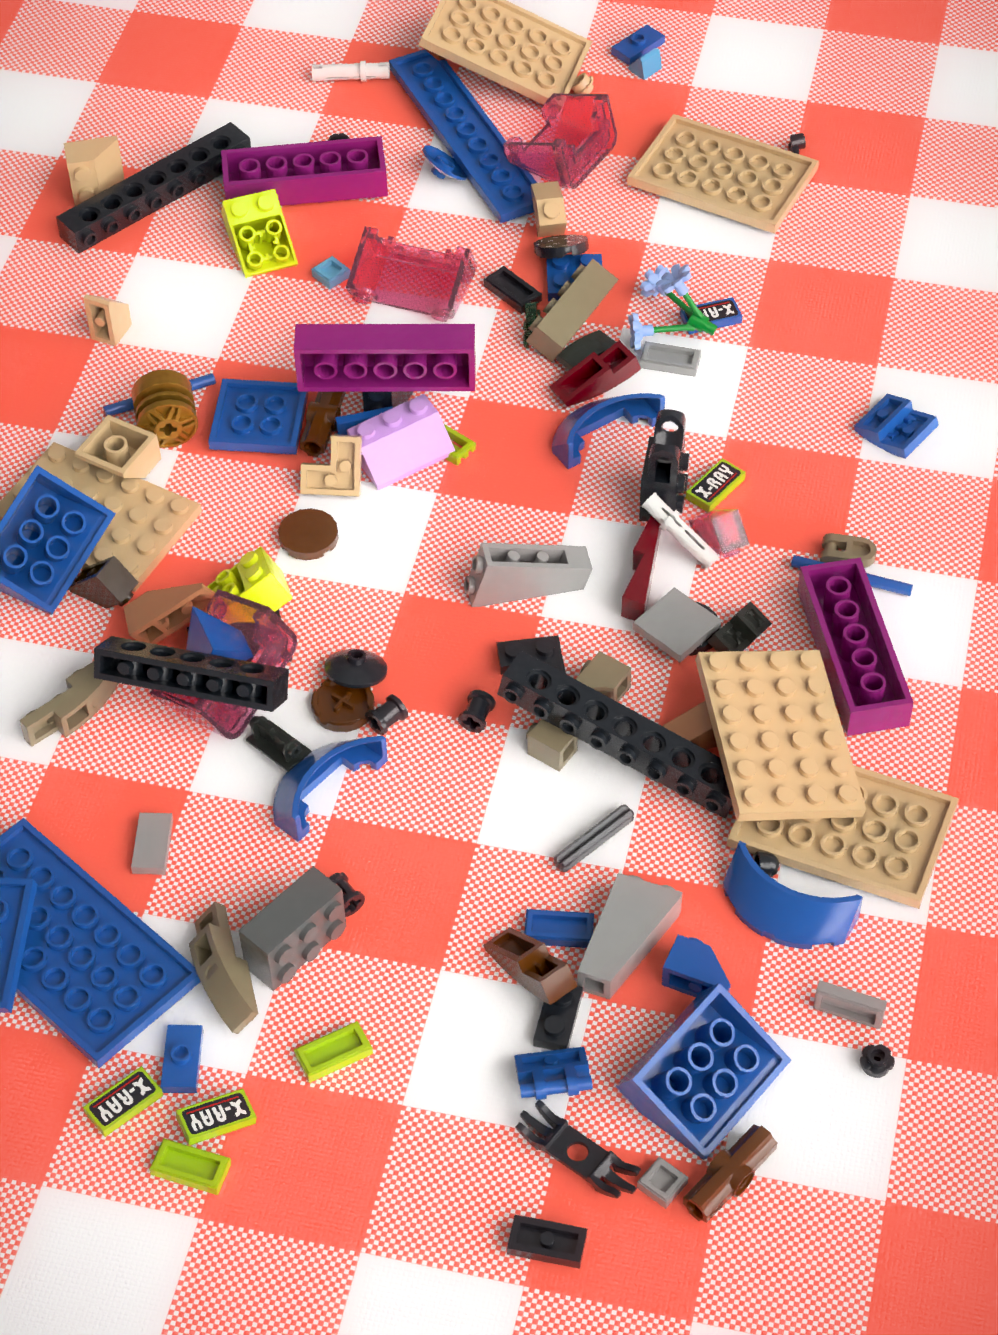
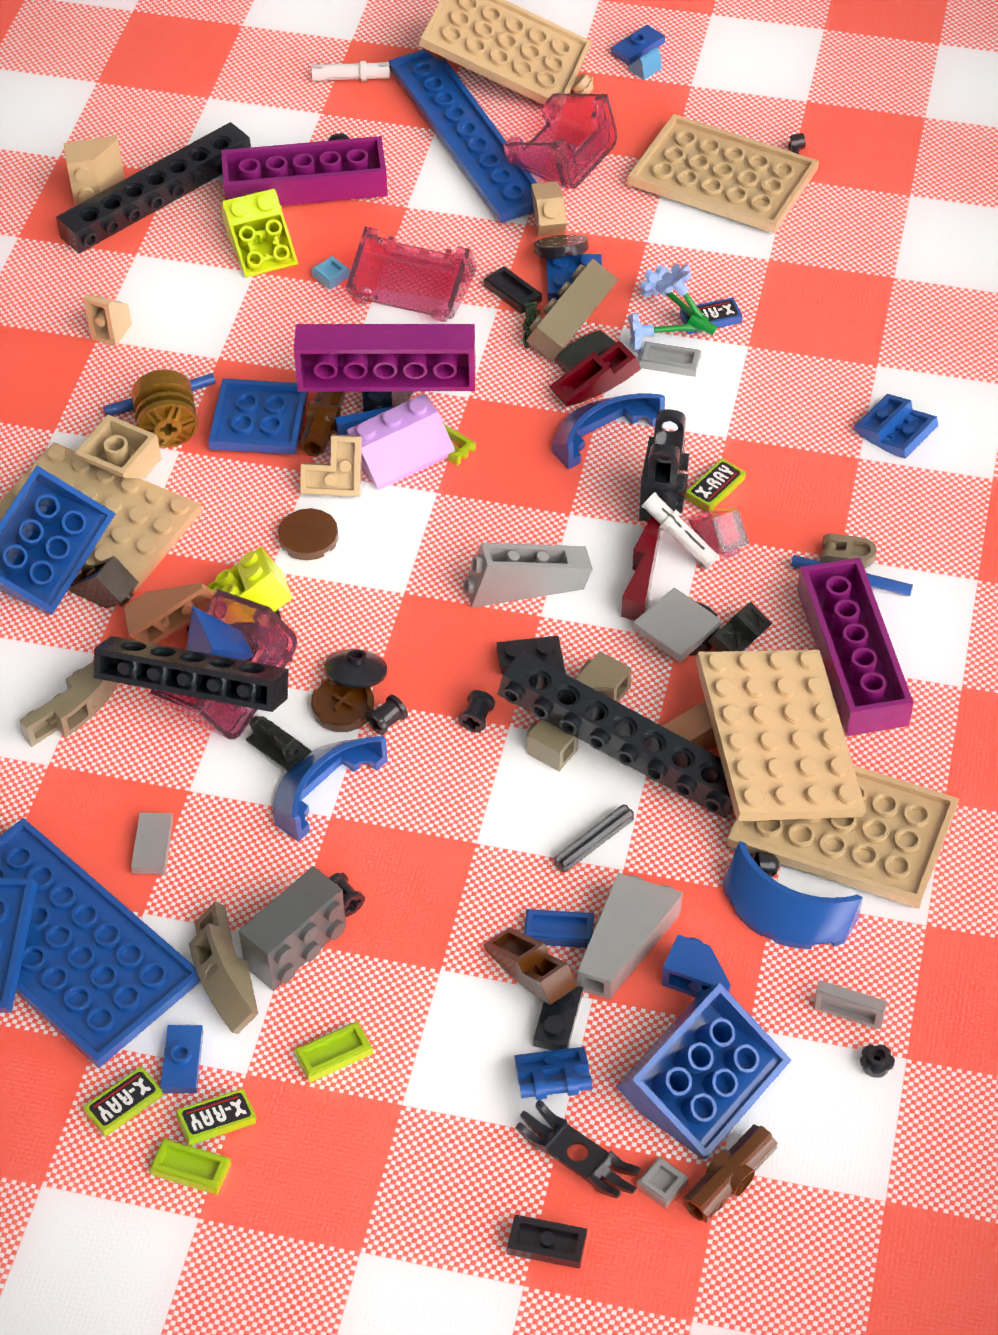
(443, 164): blue dish -> none

